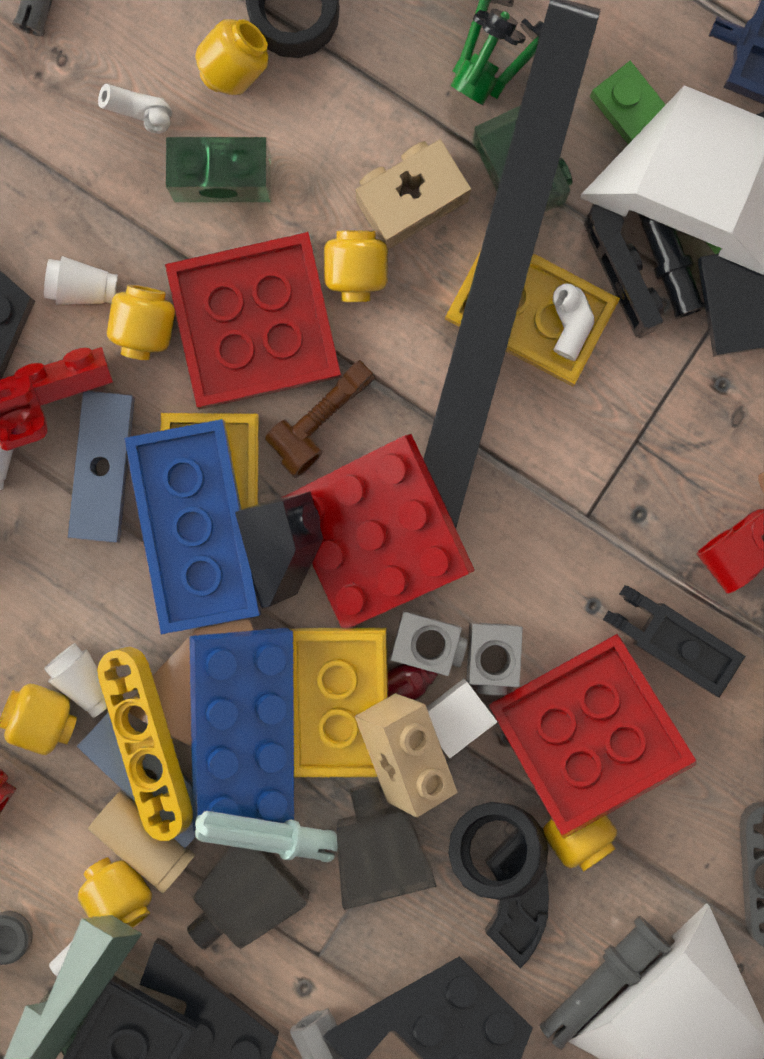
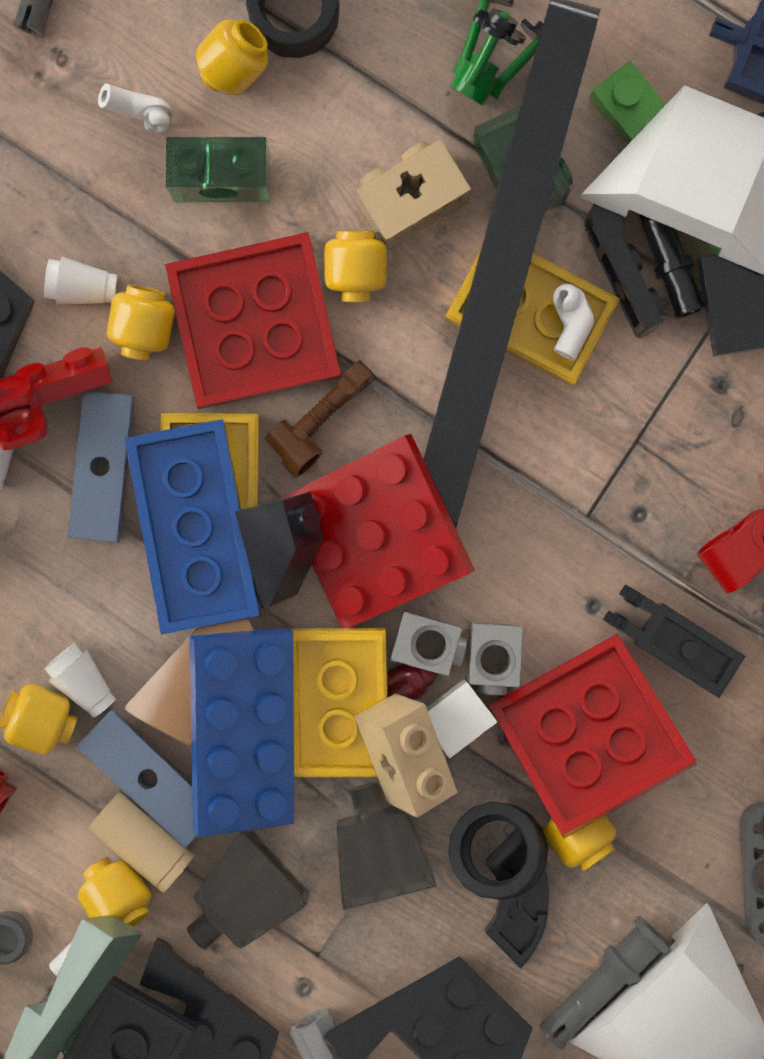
(154, 741): yellow beam -> none
(285, 838): light aqua axle -> none

